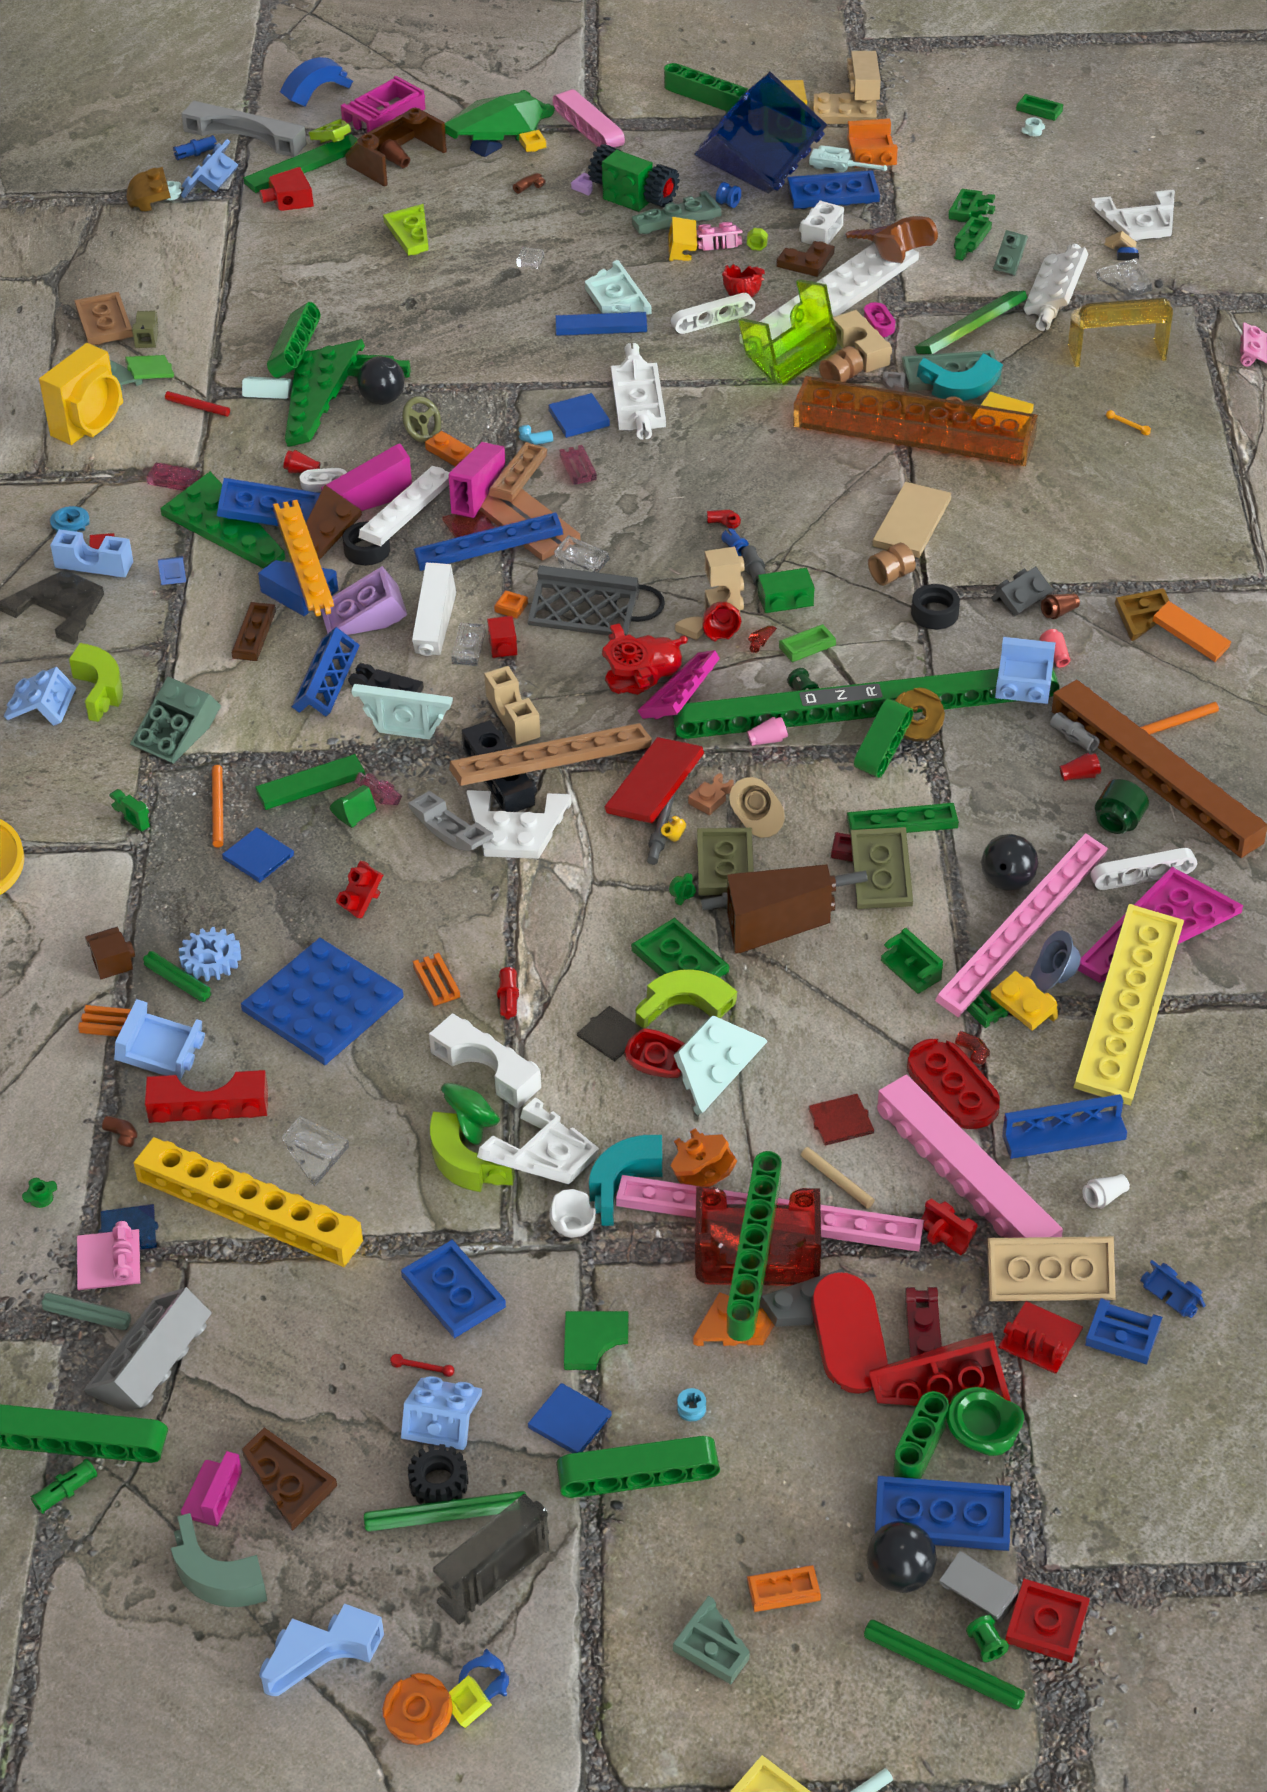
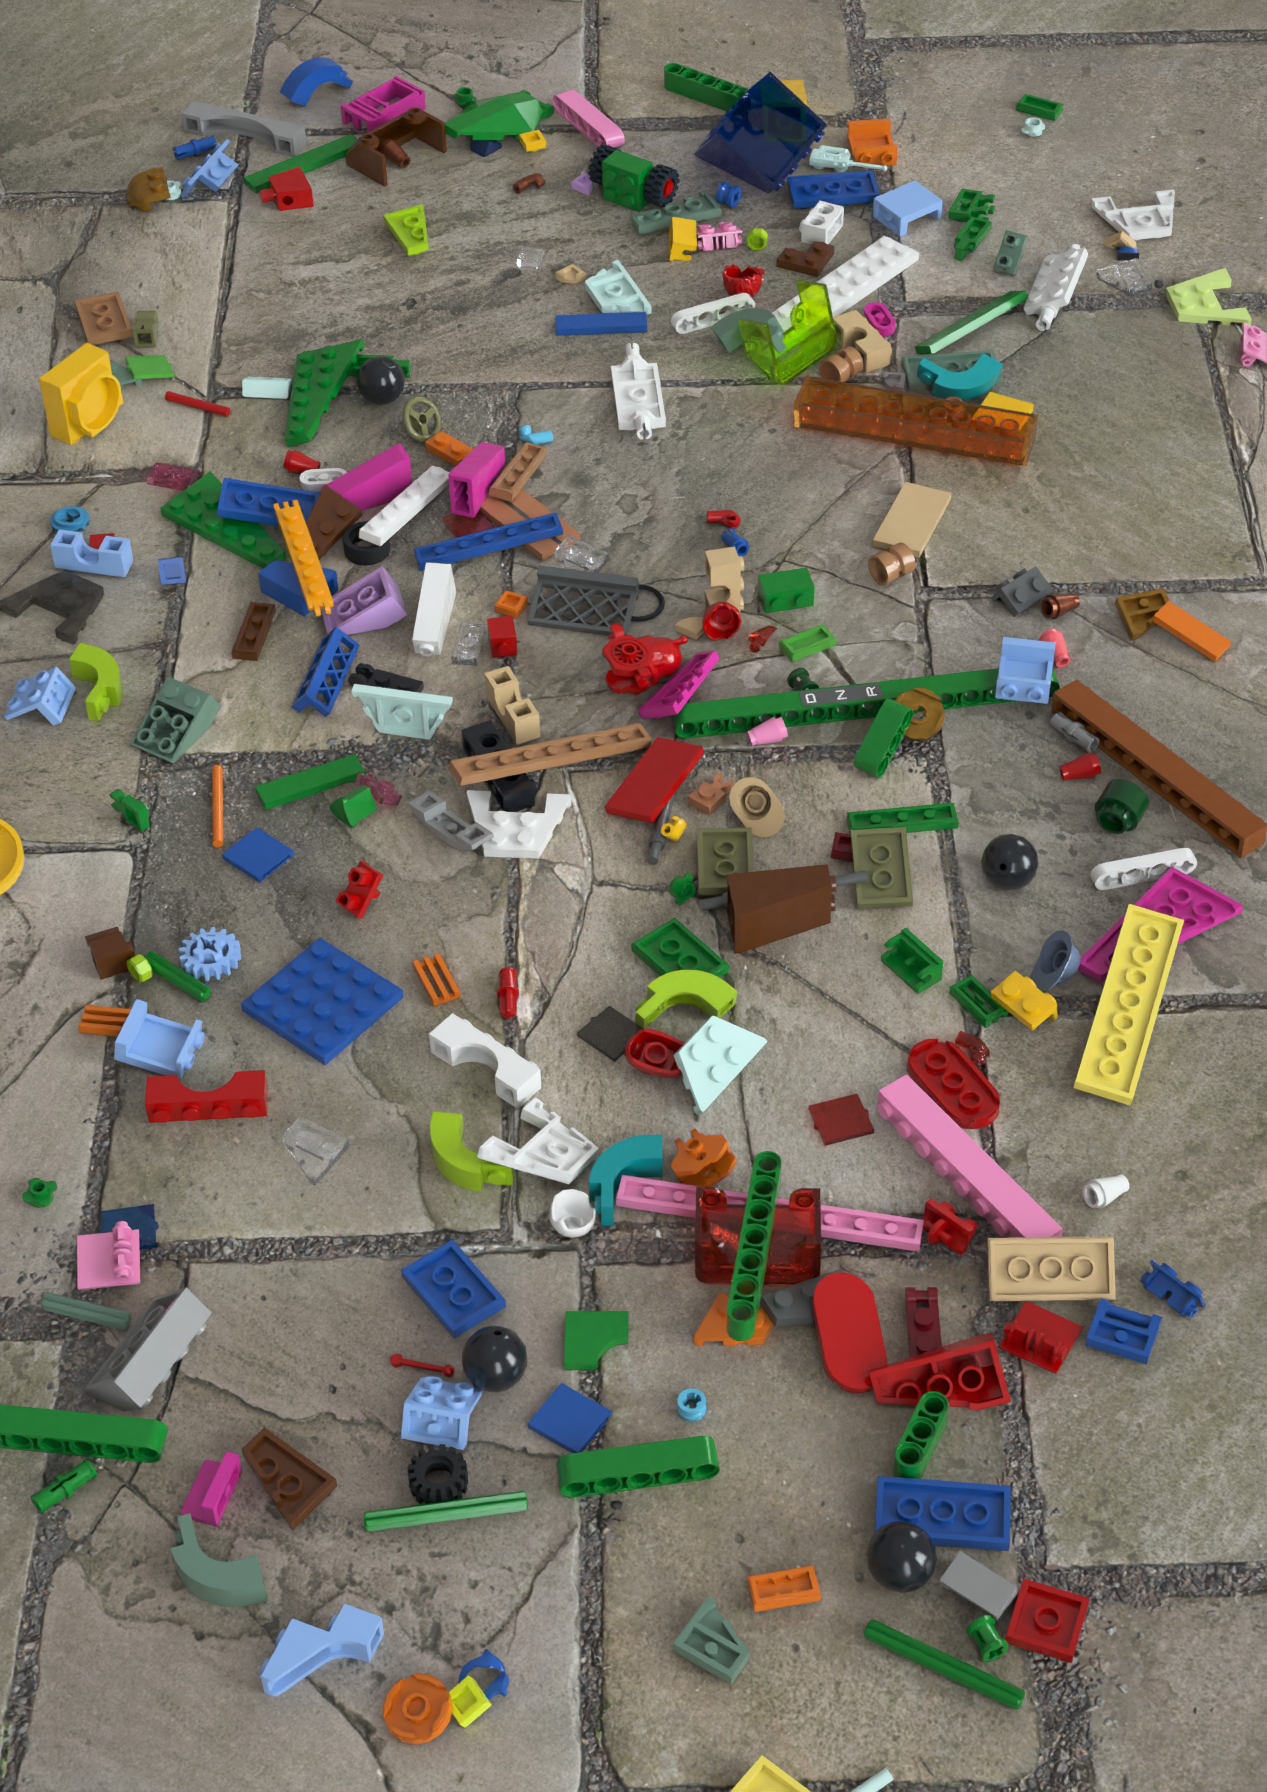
(122, 1127): copper arm -> none
(139, 968): none -> lime tile
(249, 1201): yellow brick -> none
(293, 340): green beam -> none
(332, 131): lime wing -> none
(464, 96): none -> green plate
(471, 1109): green piece -> none
(492, 1557): clear smoke door -> none
(494, 1358): none -> black piece
(571, 274): none -> tan tile
(579, 415): blue tile -> none
(586, 461): clear pink tile -> none
(729, 333): none -> sand green arch
(753, 563): dark grey pin -> none
(837, 1177): tan bar -> none
(843, 108): tan plate -> none
(864, 75): tan brick -> none
(899, 237): dark orange animal -> none
(905, 205): none -> light blue panel
(935, 594): black tyre -> none
(984, 1420): green piece -> none
(1021, 925): bright pink plate -> none
(1063, 1130): blue fence -> none
(1121, 314): clear yellow windscreen -> none
(1145, 430): light orange hinge -> none
(1181, 718): orange bar -> none
(1196, 302): none -> yellowish green wing

